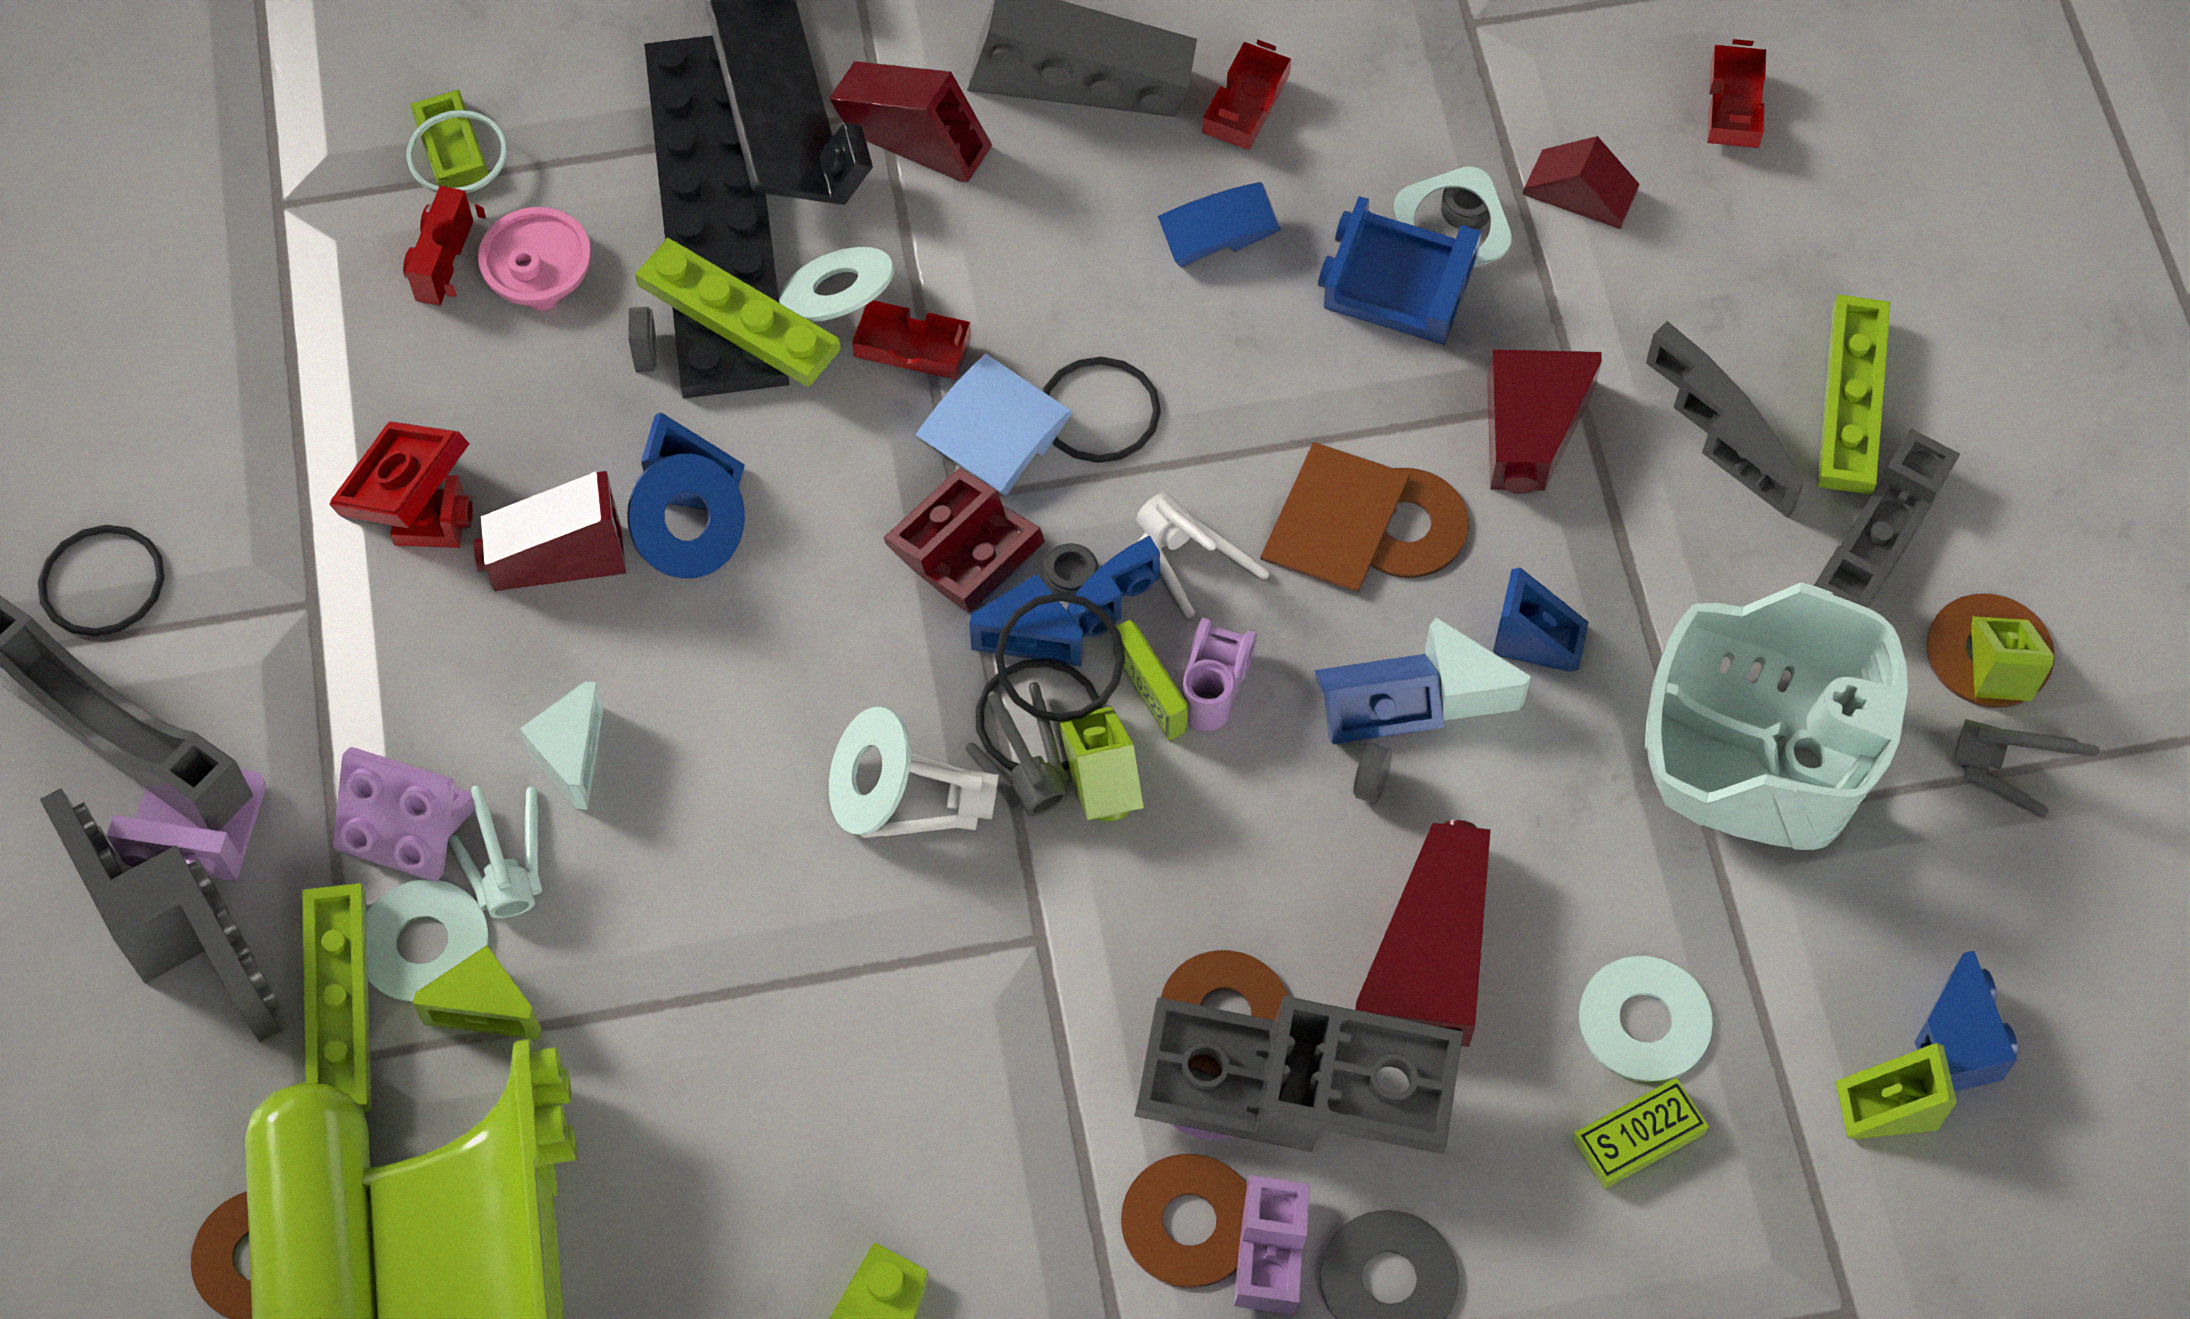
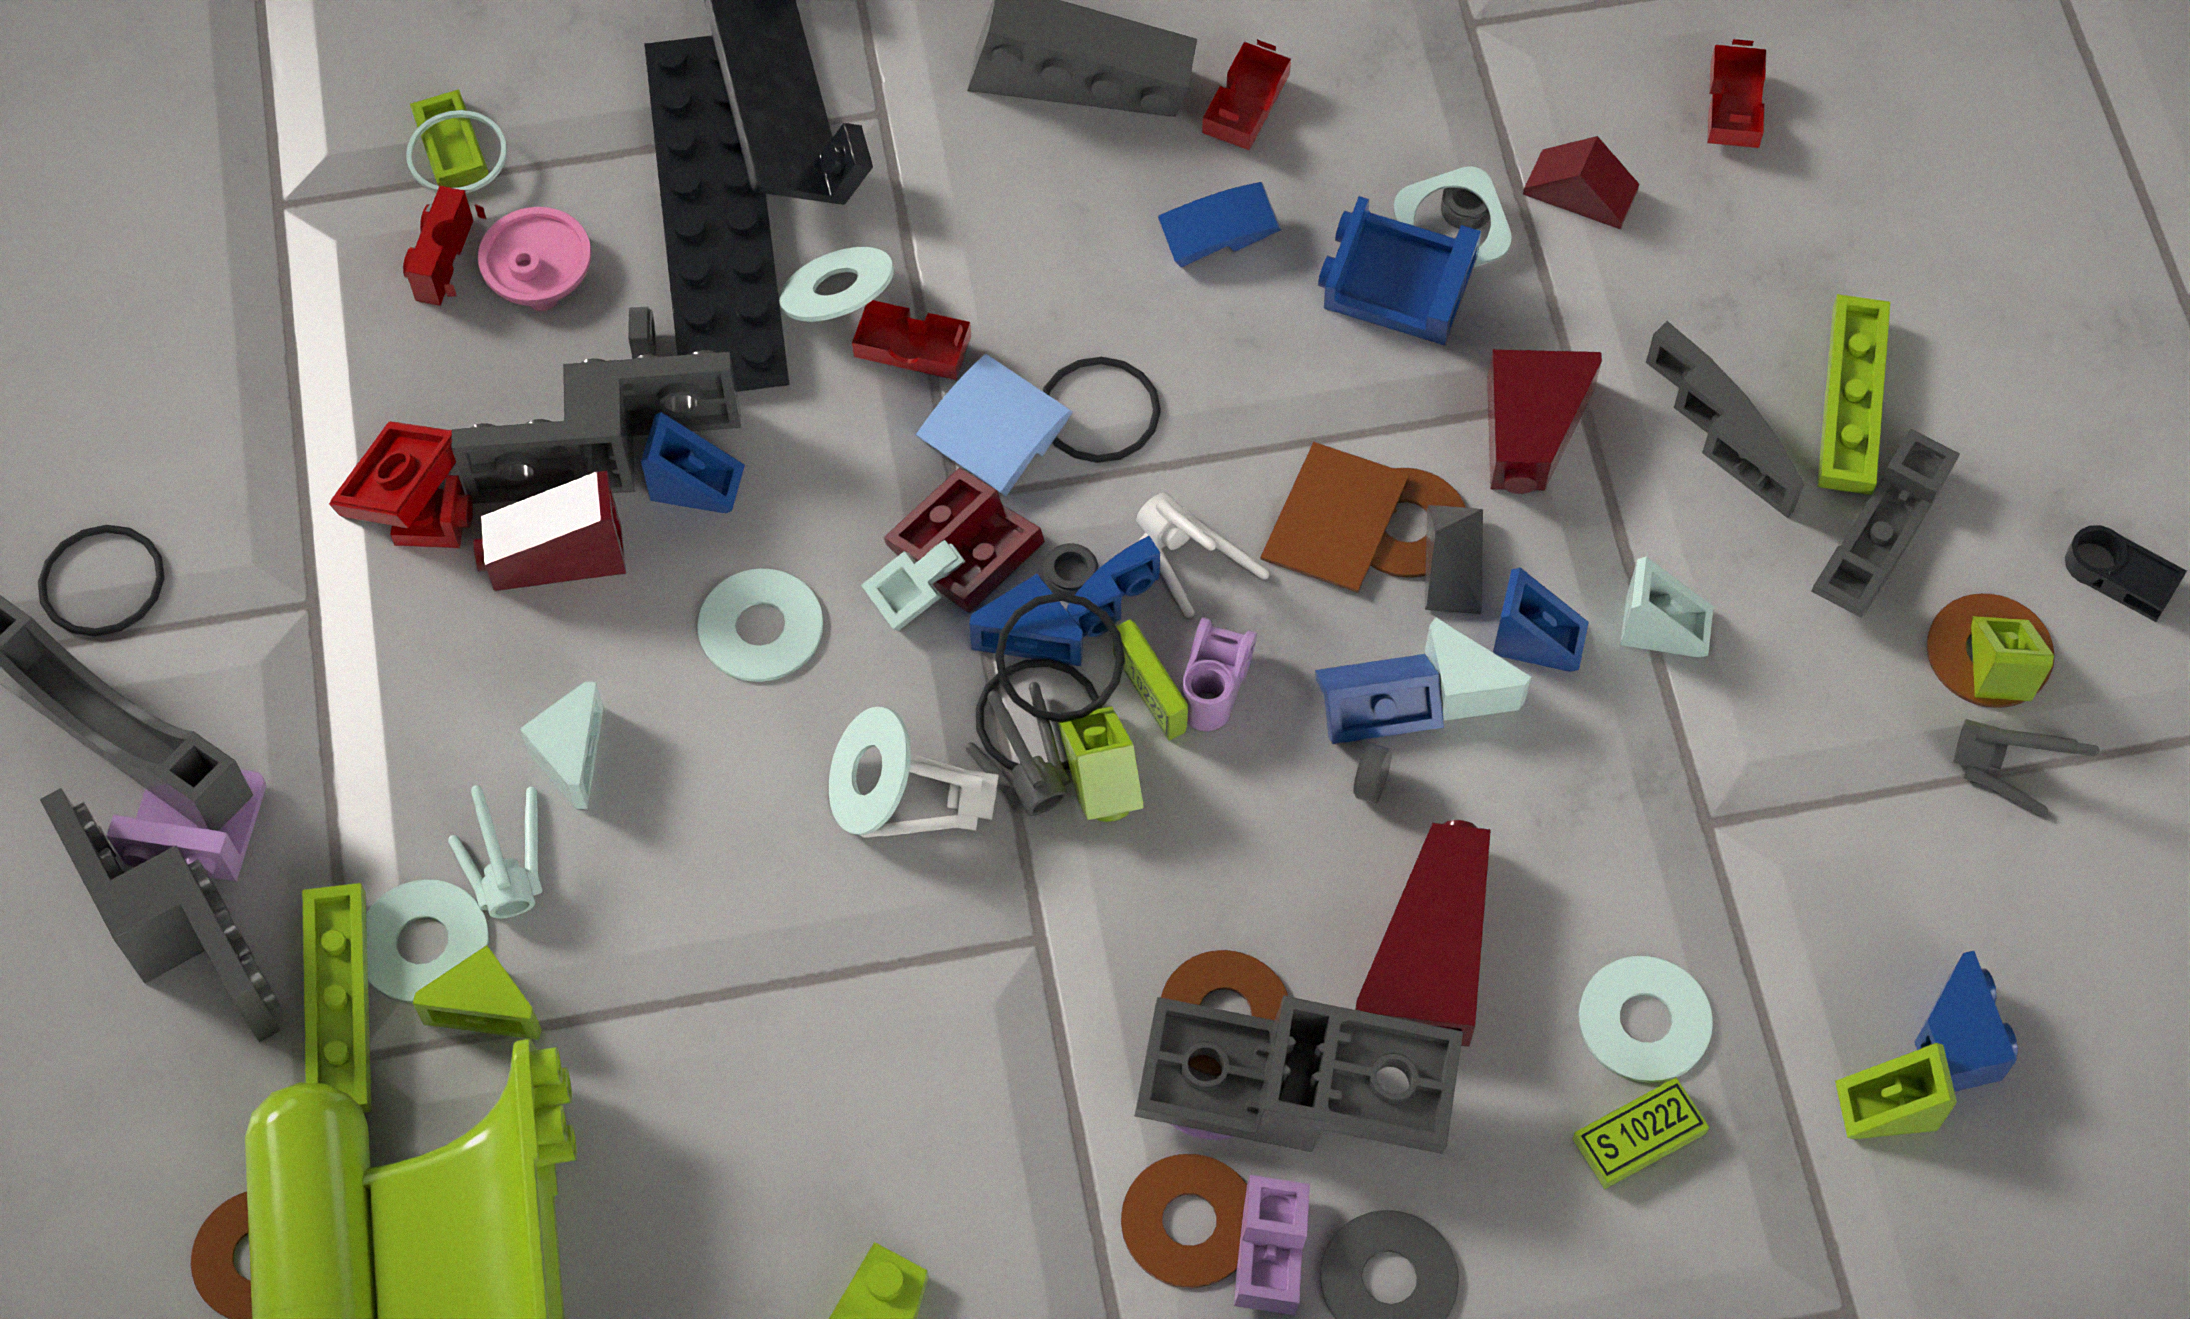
(397, 813): lavender bracket -> none
(602, 413): none -> dark grey bracket
(647, 516): blue gear -> none
(738, 312): lime plate -> none
(769, 661): none -> light aqua gear
(906, 586): none -> light aqua plate
(914, 116): dark red slope -> none
(1454, 559): none -> dark grey slope
(1665, 614): none -> light aqua slope
(1729, 744): light aqua piece -> none
(2138, 575): none -> black piece

